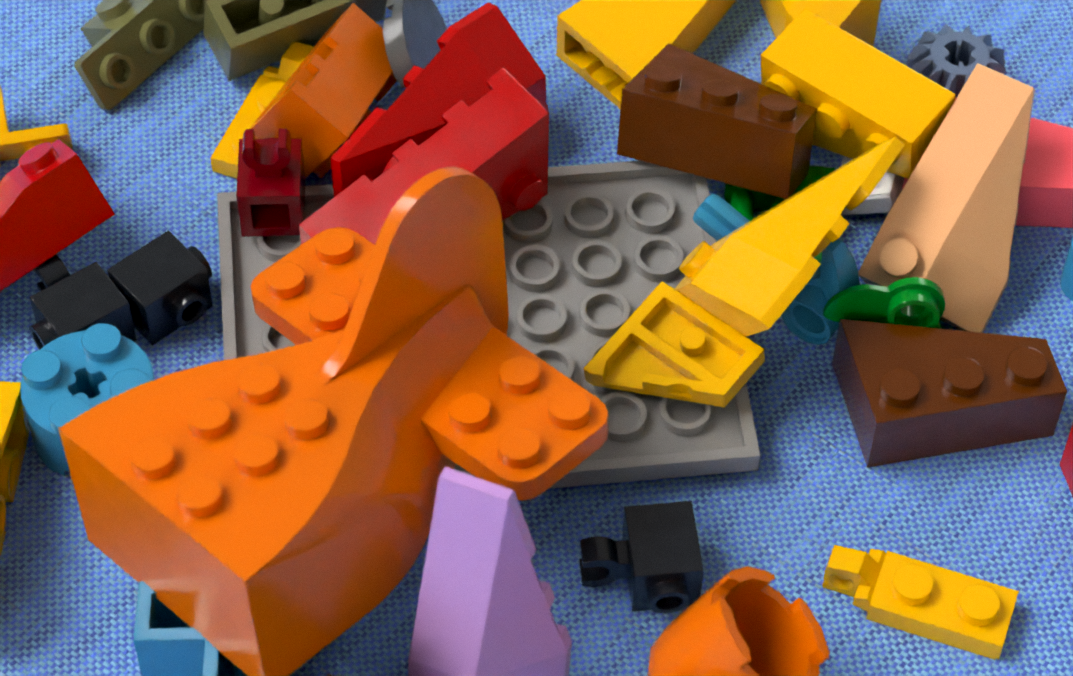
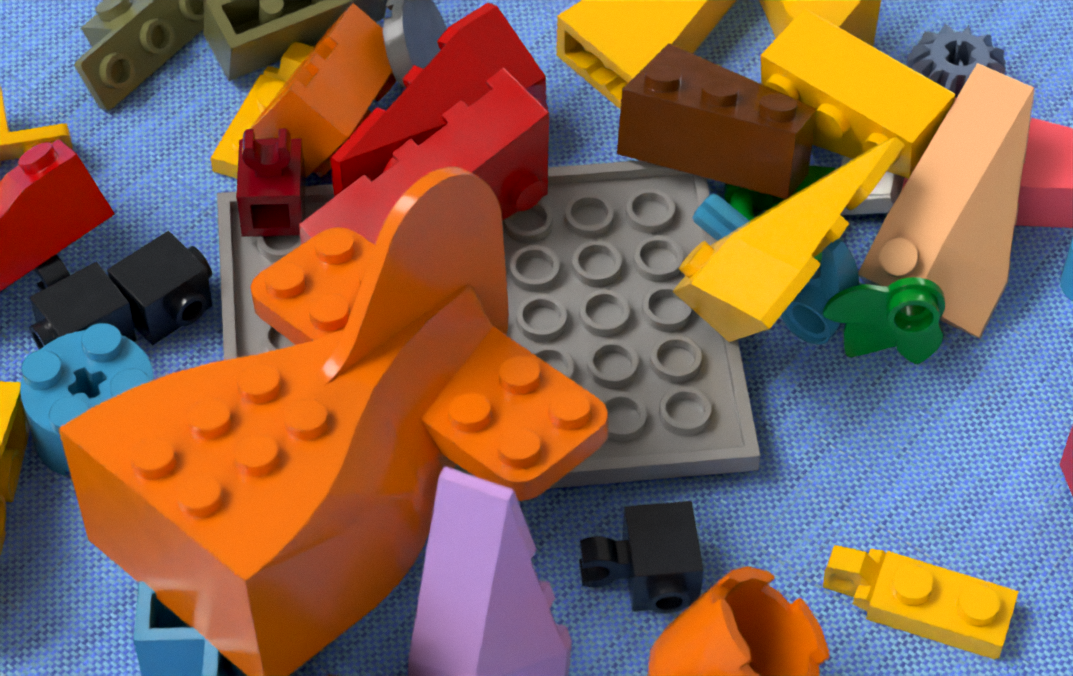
(676, 353): yellow wing -> none
(943, 389): reddish brown wedge -> none

